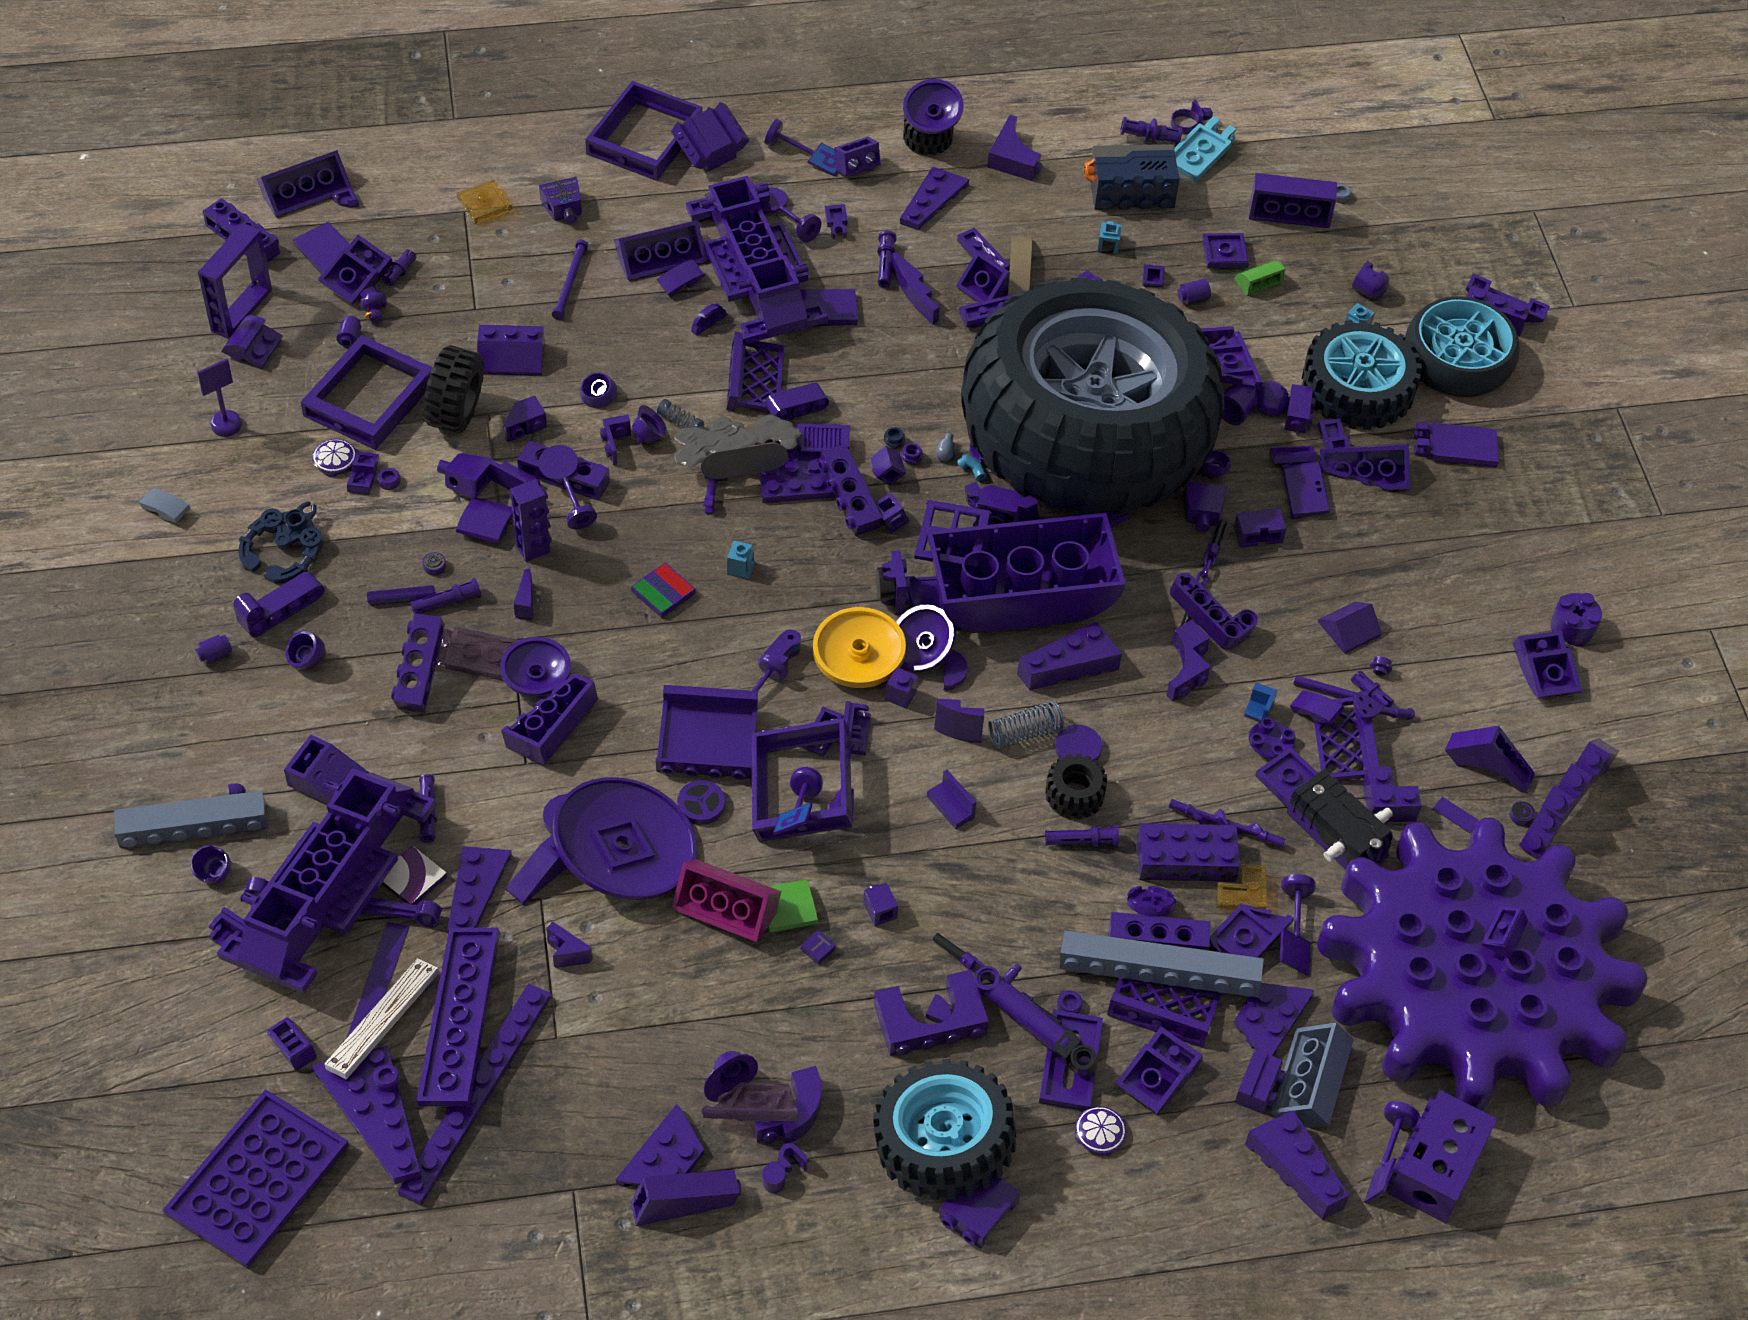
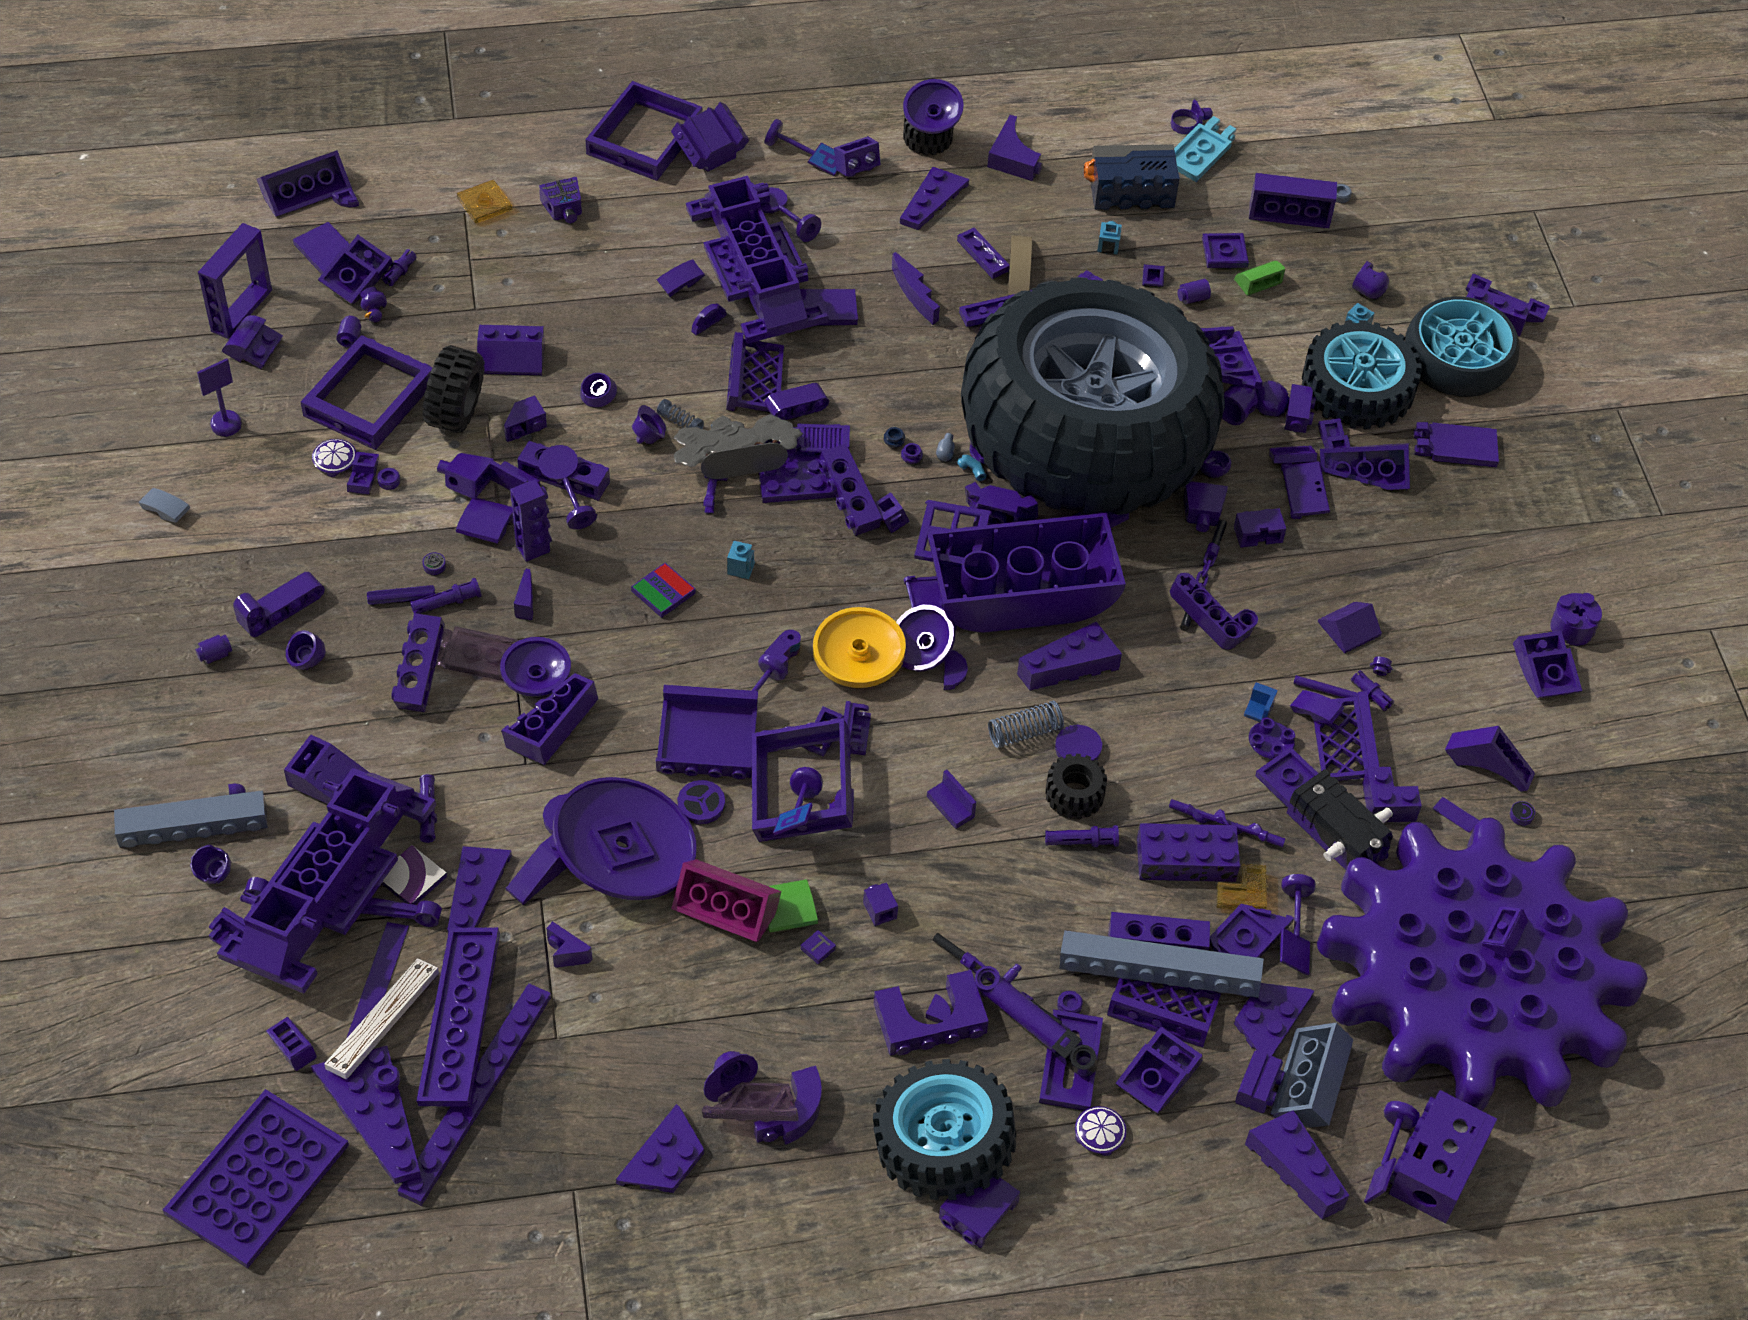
(225, 219): dark purple brick -> none
(287, 534): dark blue piece -> none
(558, 312): dark purple bar -> none
(614, 428): dark purple bracket -> none
(660, 249): dark purple slope -> none
(683, 1195): dark purple slope -> none
(774, 1172): dark purple leg -> none
(836, 219): dark purple plate -> none
(885, 252): dark purple pin -> none
(888, 465): dark purple brick -> none
(892, 583): dark purple piece -> none
(901, 688): dark purple brick -> none
(959, 722): dark purple slope -> none
(984, 279): dark purple slope -> none
(1151, 130): dark purple piece -> none
(1151, 901): dark purple tile -> none
(1191, 645): dark purple arch -> none
(1369, 708): dark purple piece -> none
(1565, 796): dark purple arch -> none

